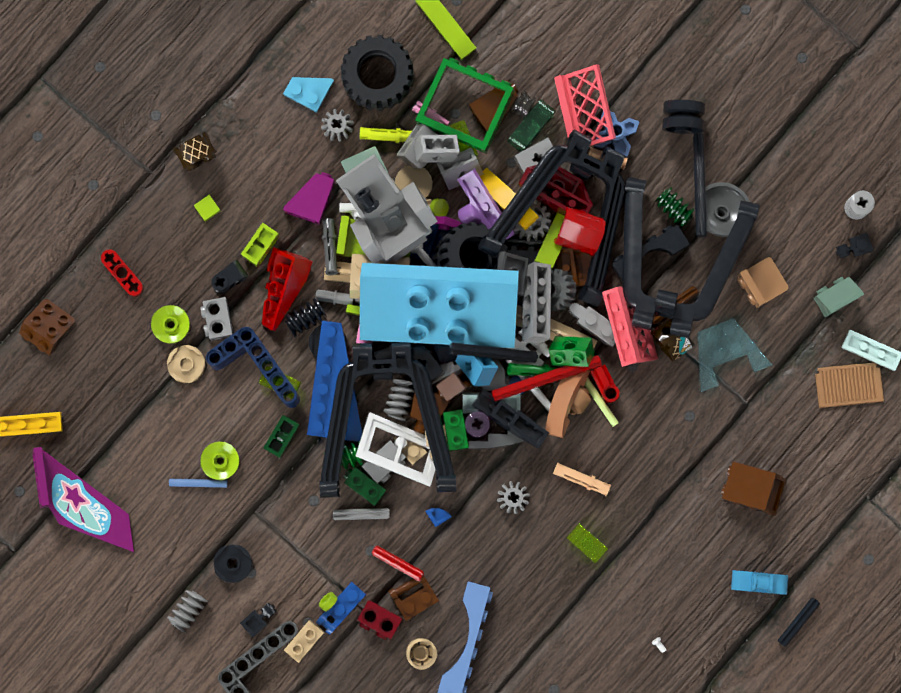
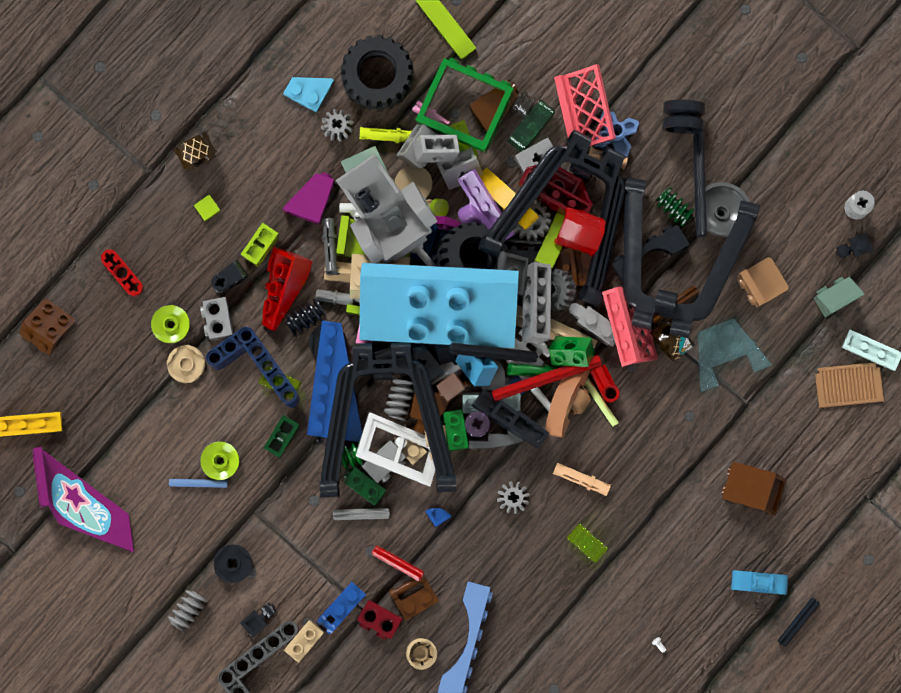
(328, 601): lime tile -> none

